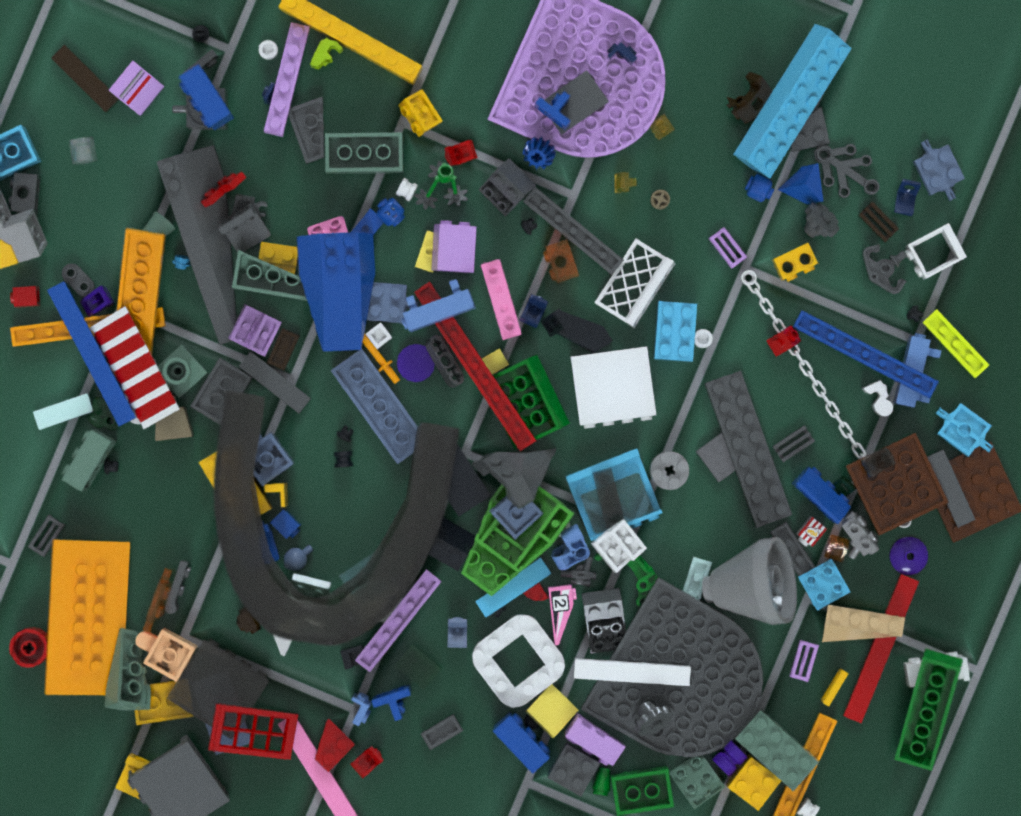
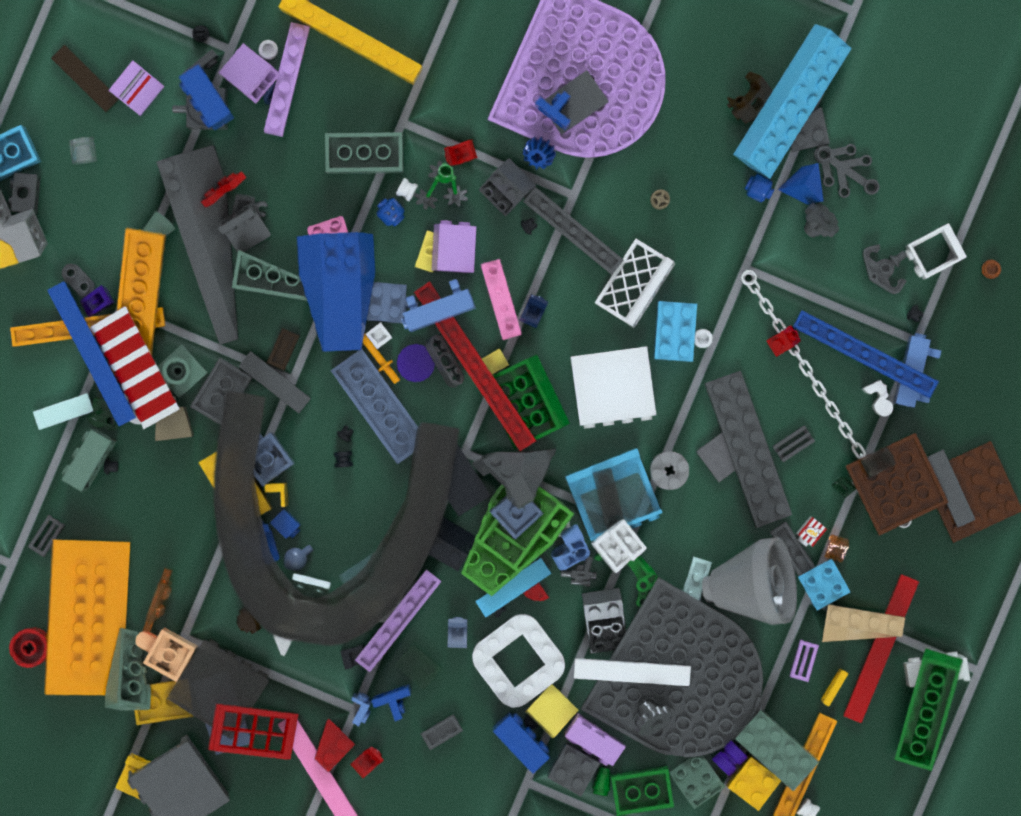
(25, 296): red brick -> none
(178, 587): dark grey plate -> none
(181, 261): dark azure plate -> none
(249, 73): none -> lavender brick
(254, 330): lavender slope -> none
(279, 255): yellow plate -> none
(309, 128): dark grey wing -> none
(322, 56): lime hand -> none
(369, 223): blue plate -> none
(420, 113): yellow bracket -> none
(556, 250): clear orange brick -> none
(561, 604): slope -> none
(577, 330): black piece -> none
(623, 182): clear yellow tile -> none
(627, 53): dark blue bracket -> none
(661, 127): clear yellow tile -> none
(722, 253): lavender tile -> none
(793, 258): yellow brick -> none
(822, 494): blue slope -> none
(862, 538): light grey brick -> none
(867, 210): dark brown tile -> none
(899, 553): dark purple dish -> none
(906, 198): dark blue bracket -> none
(938, 170): sand blue plate -> none
(955, 343): neon yellow plate -> none
(964, 430): medium azure plate -> none
(991, 269): none -> dark orange plate

